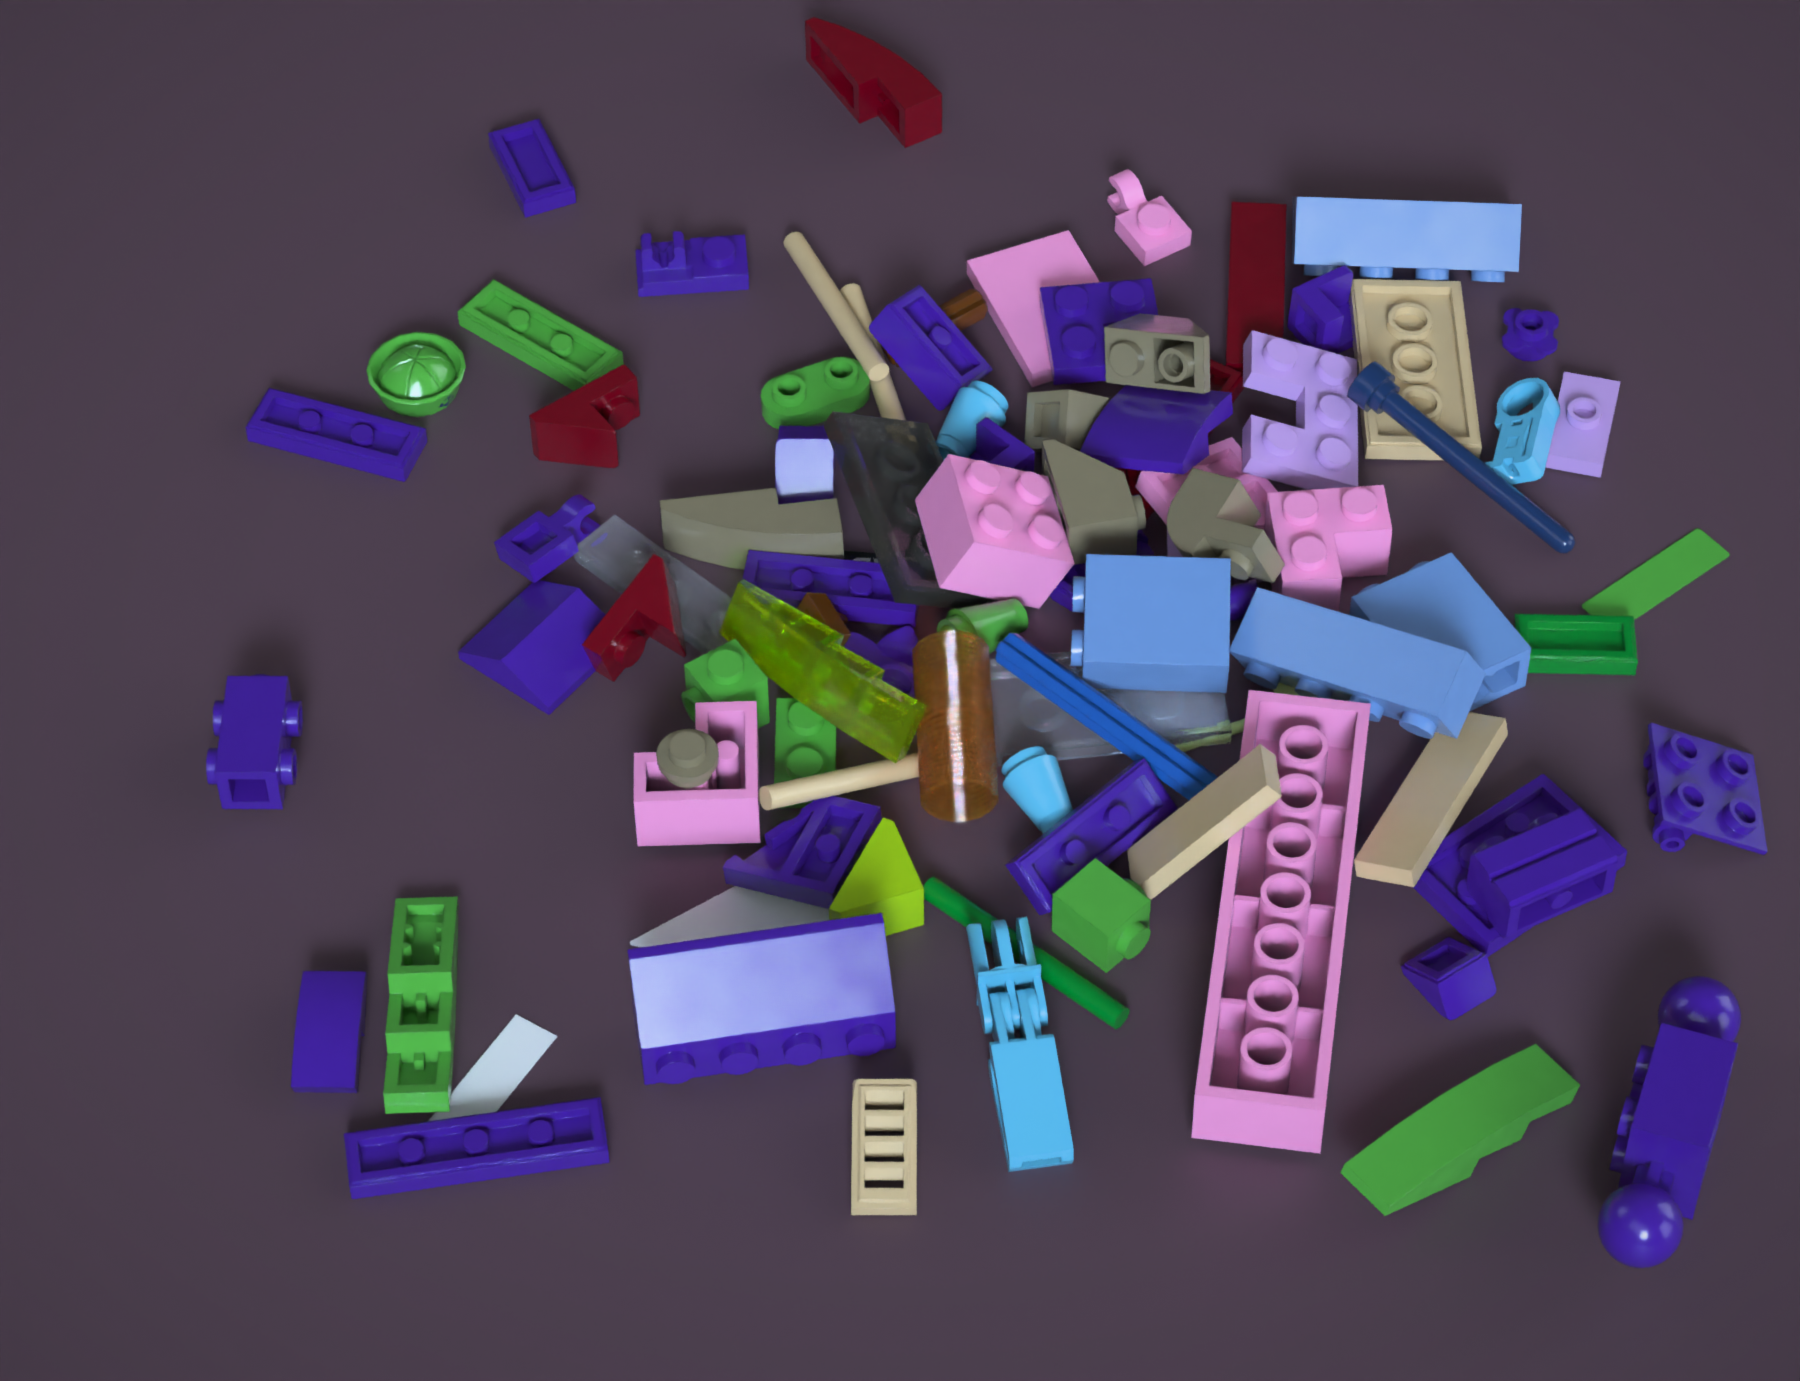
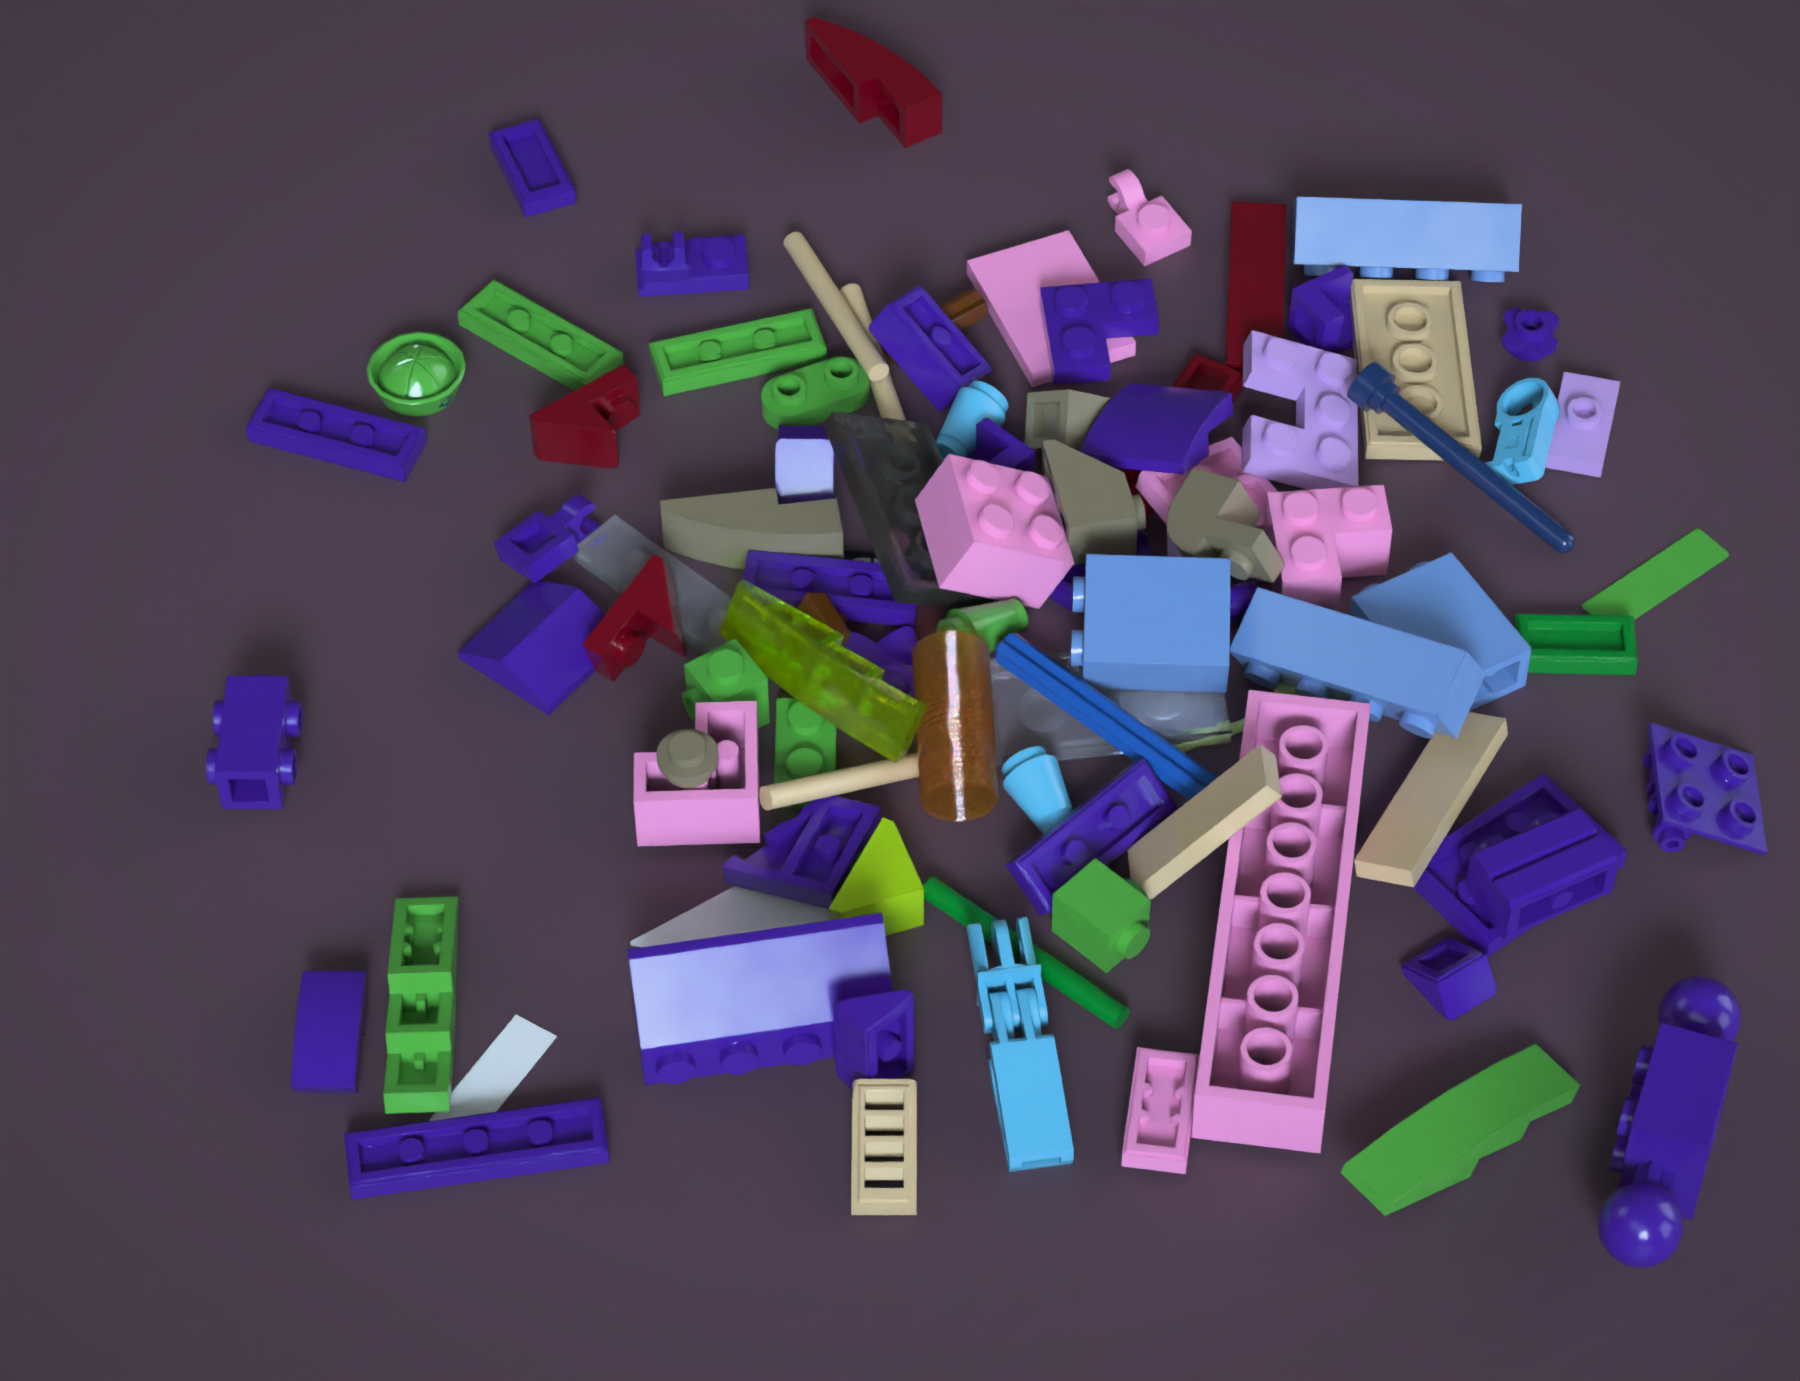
(737, 352): none -> bright green tile
(874, 1036): none -> dark purple slope
(1158, 353): dark tan slope -> none
(1160, 1110): none -> bright pink plate

